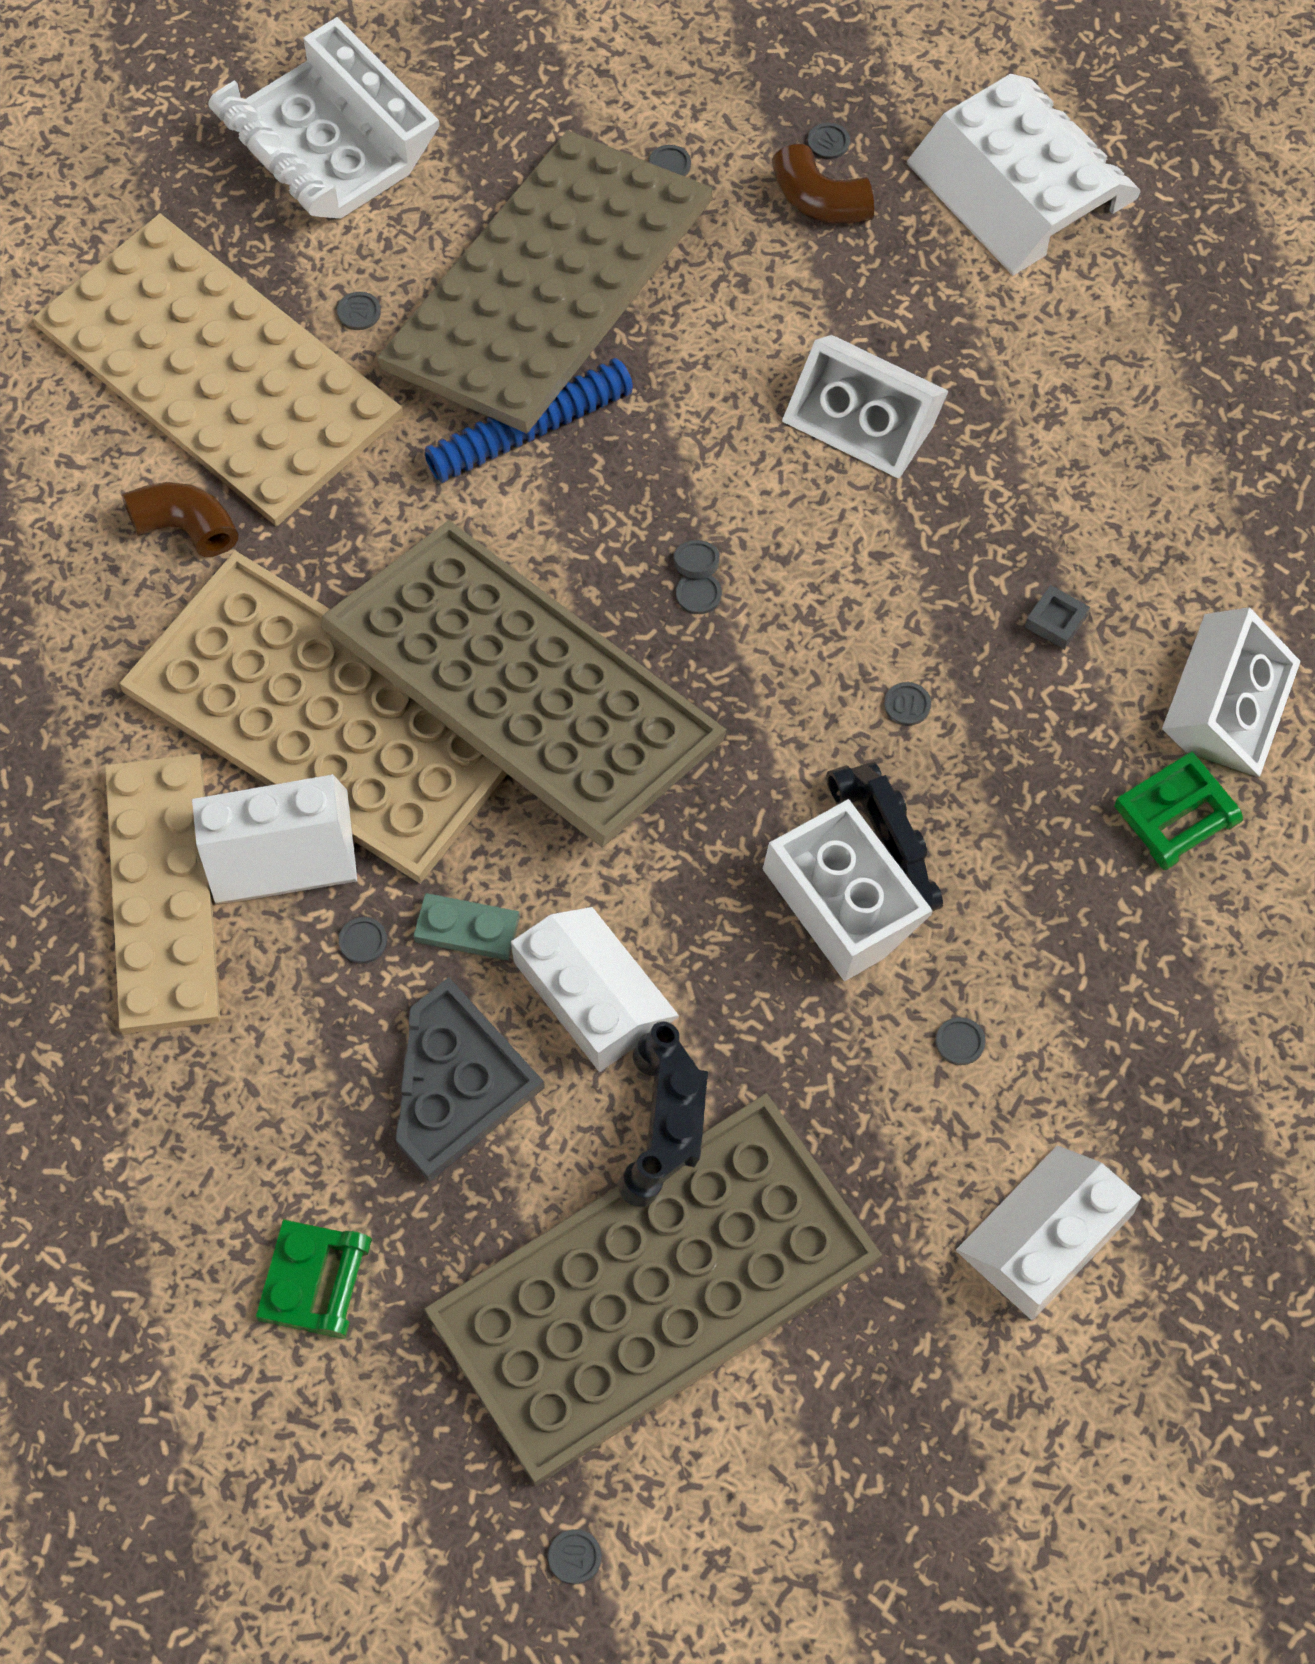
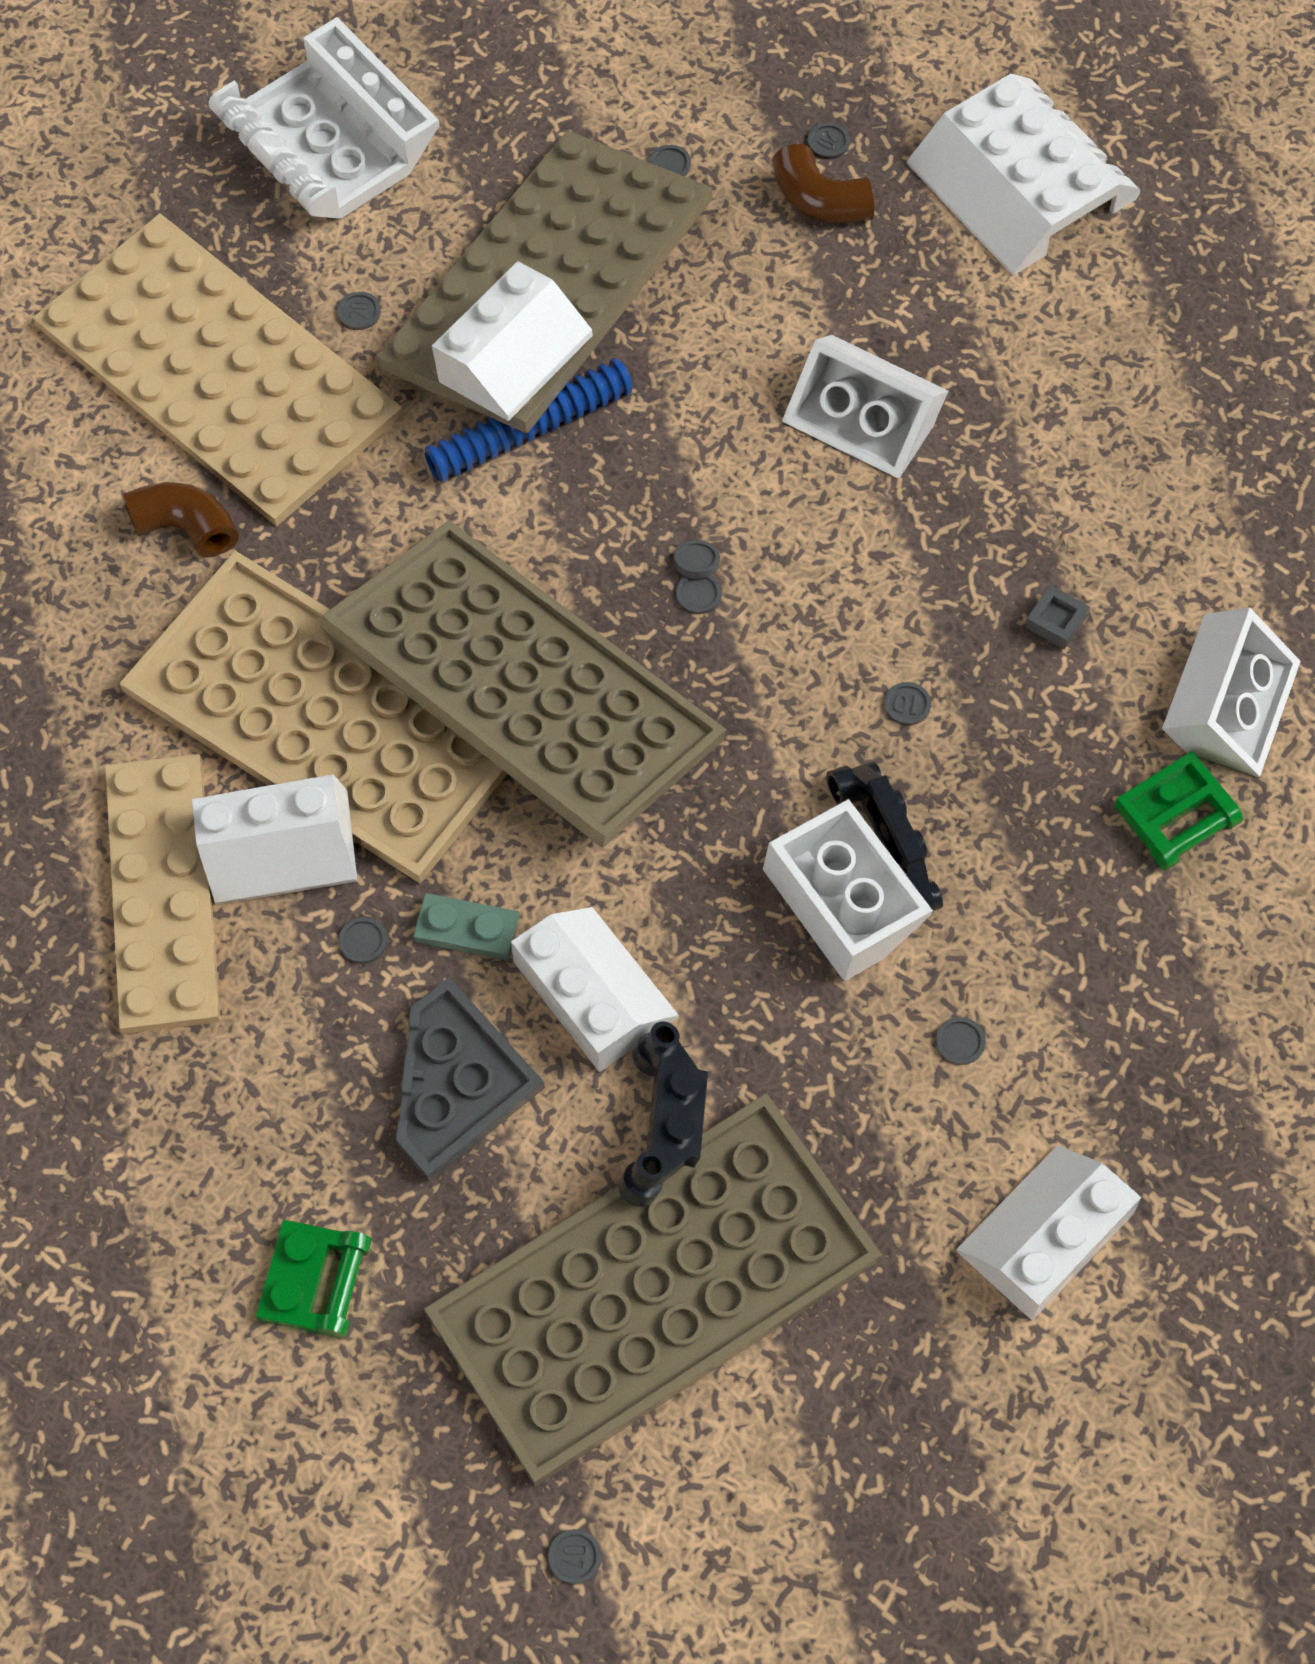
(510, 342): none -> white slope

